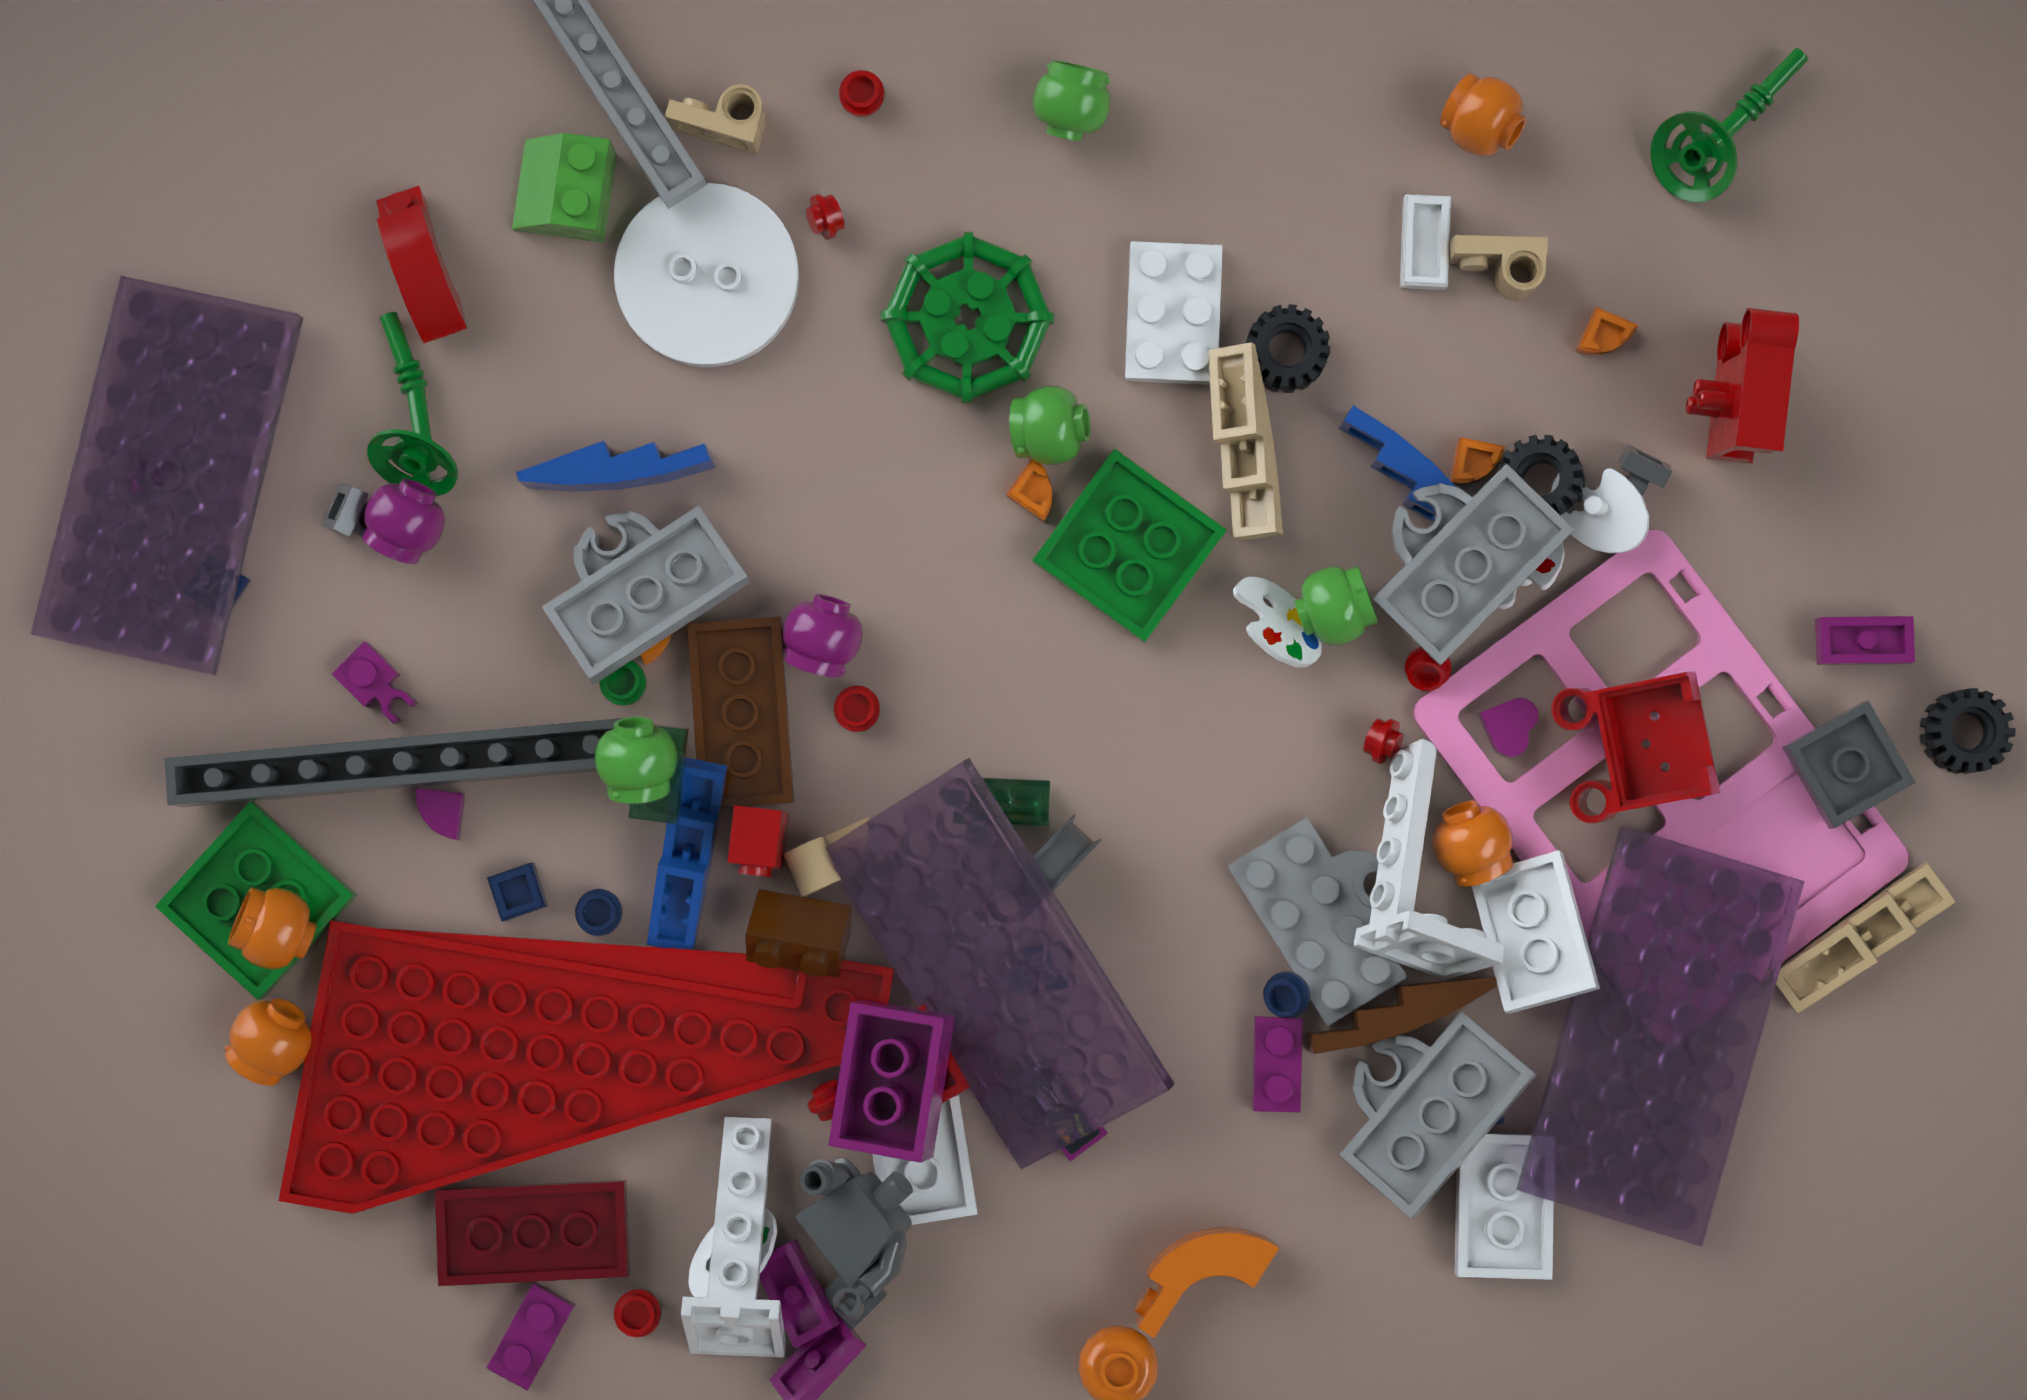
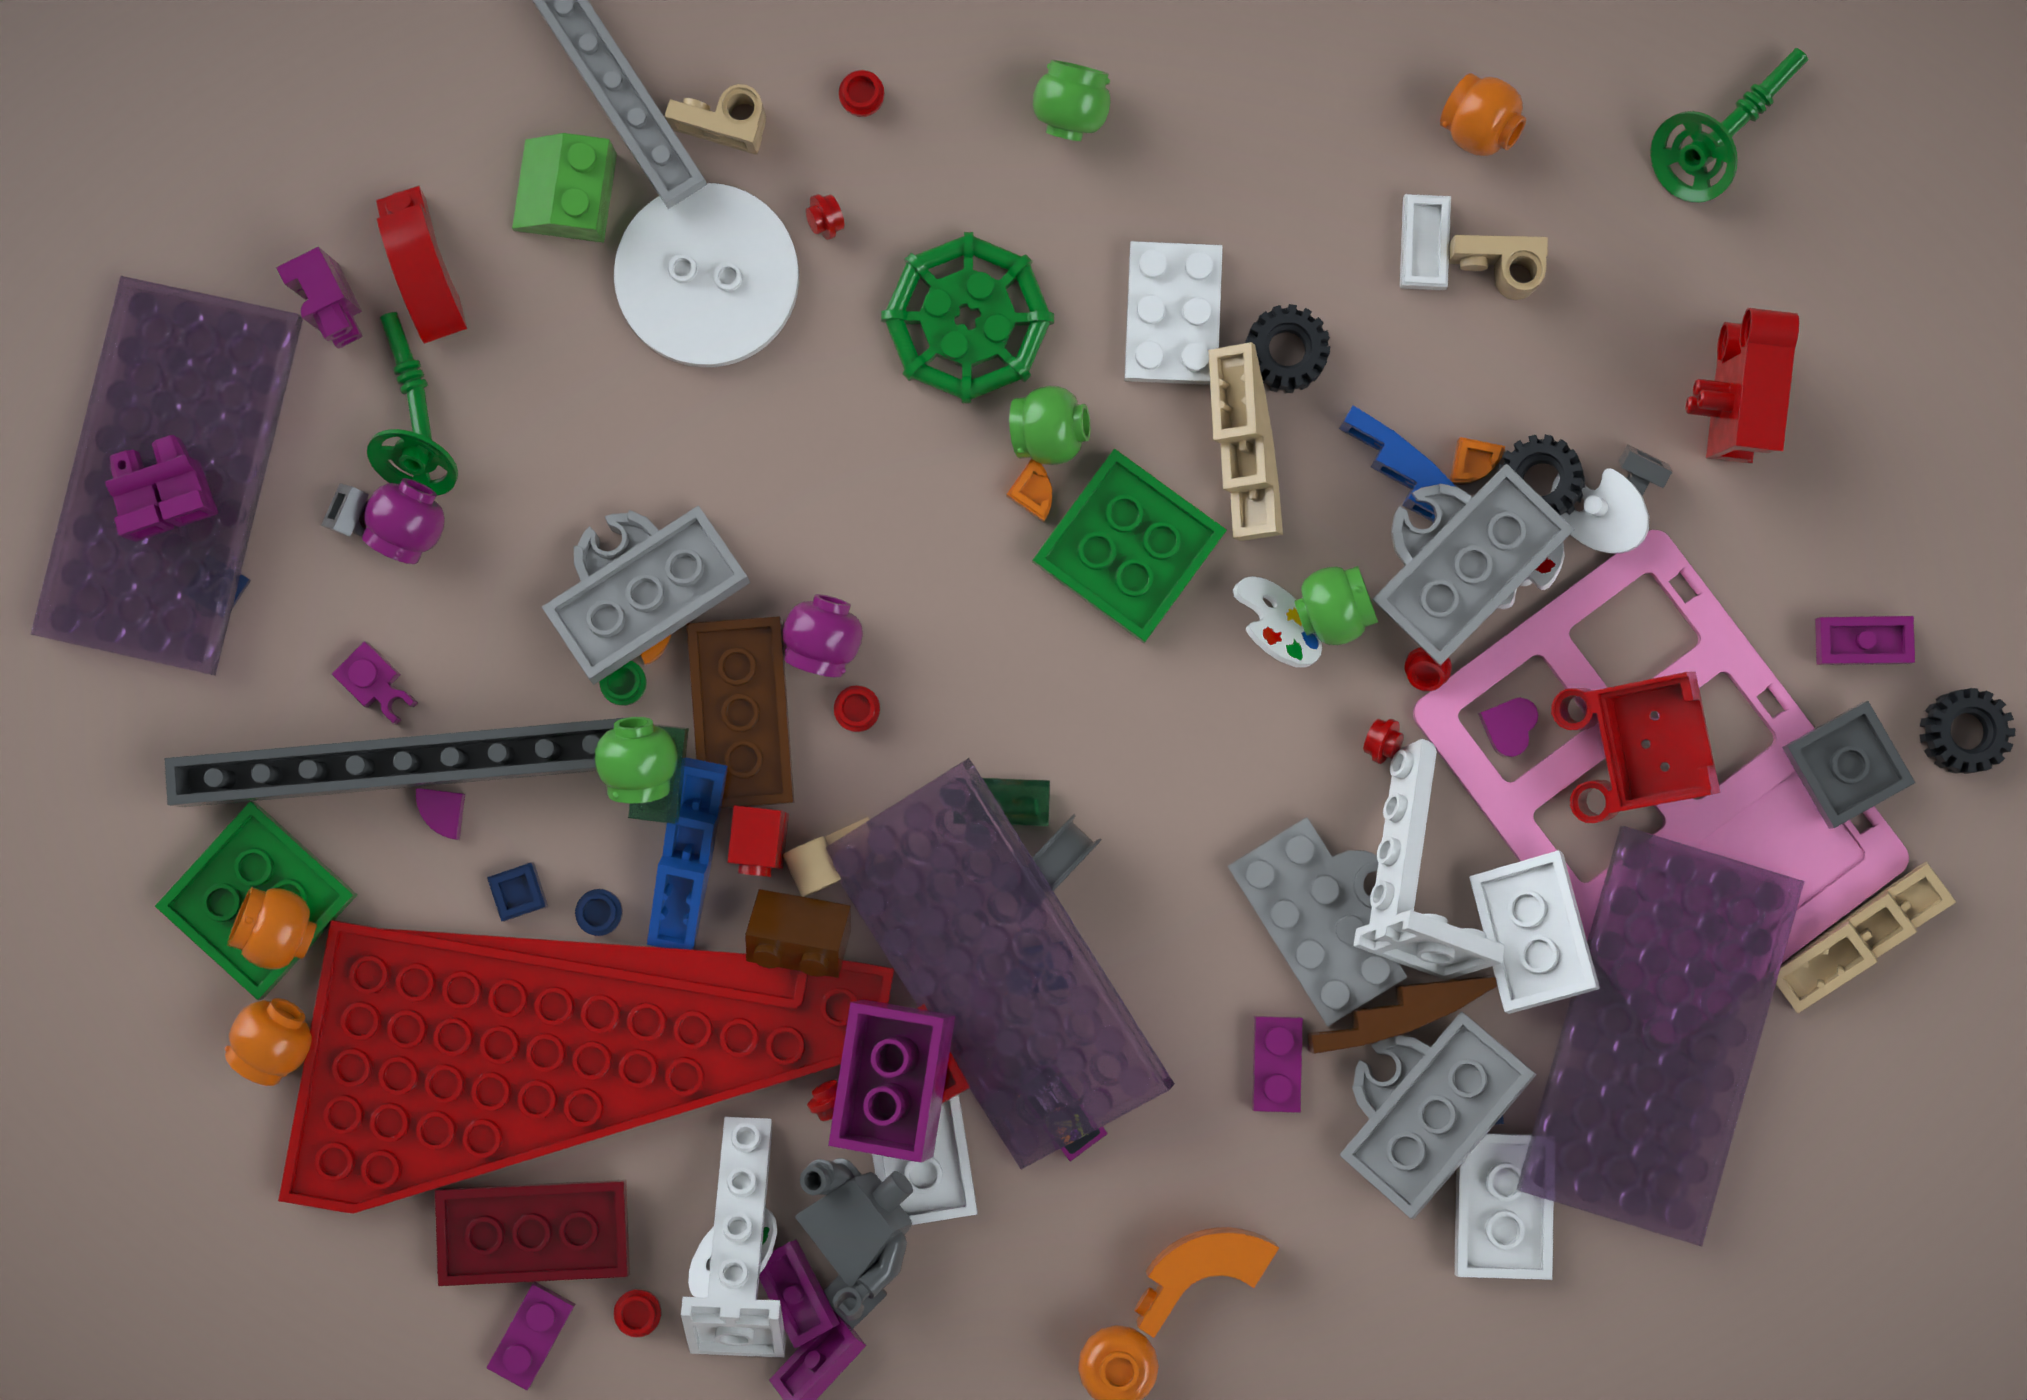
(159, 495): none -> magenta hips
(329, 296): none -> magenta hips
(598, 470): blue slope -> none
(1286, 994): dark blue plate -> none
(1473, 843): orange piece -> none
(1605, 333): orange tile -> none

